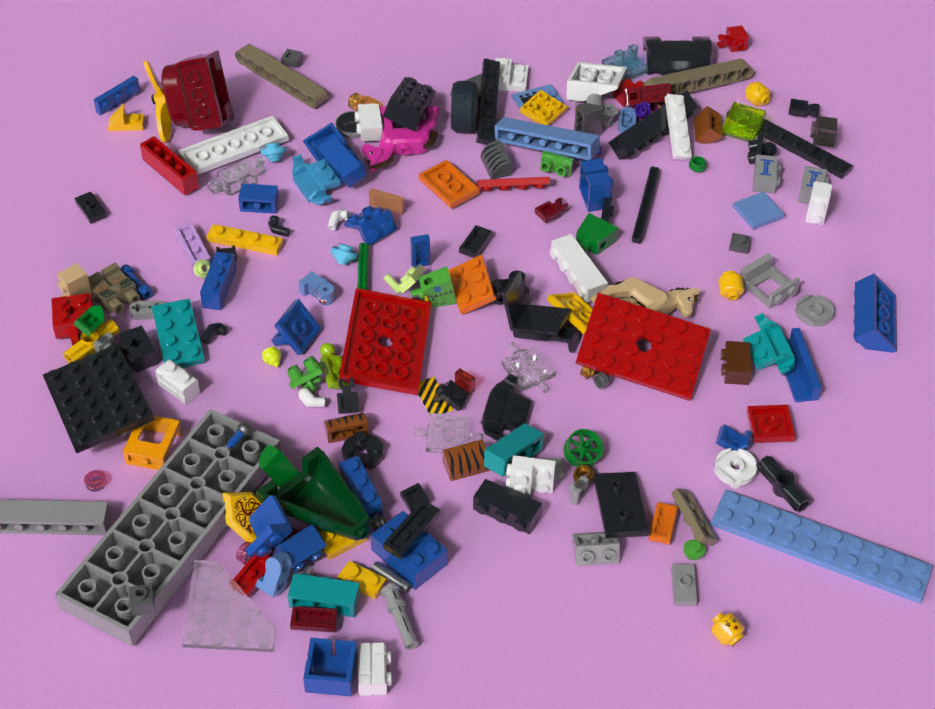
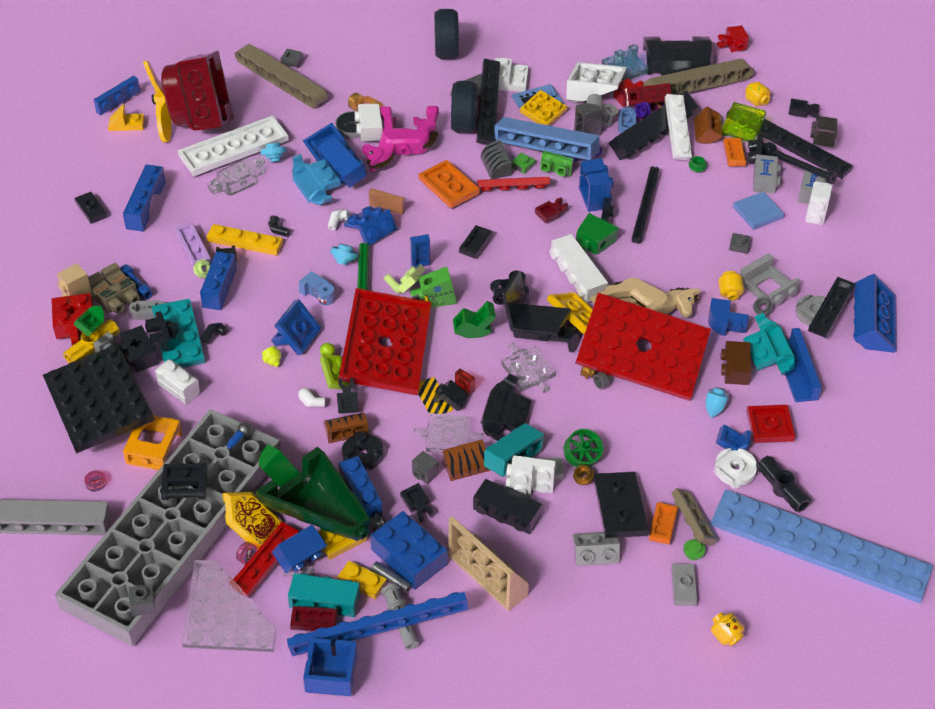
(137, 209): none -> blue arch
(164, 331): none -> black hips
(169, 165): red brick -> none
(184, 475): none -> black plate
(258, 198): blue brick -> none
(269, 526): blue bracket -> none
(276, 574): medium blue leg -> none
(310, 375): bright green hips -> none
(373, 669): white brick -> none
(383, 622): none -> blue plate
(409, 103): black brick -> none
(411, 529): black plate -> none
(425, 467): none -> dark grey plate
(446, 33): none -> black wheel
(472, 284): orange plate -> none
(474, 324): none -> green brick
(485, 566): none -> tan slope
(523, 163): none -> bright green plate
(578, 490): light grey plate -> none
(716, 401): none -> medium azure plate
(721, 319): none -> blue brick
(734, 152): none -> orange plate
(762, 301): none -> dark grey plate
(830, 177): none -> black bar
(831, 307): none -> black plate

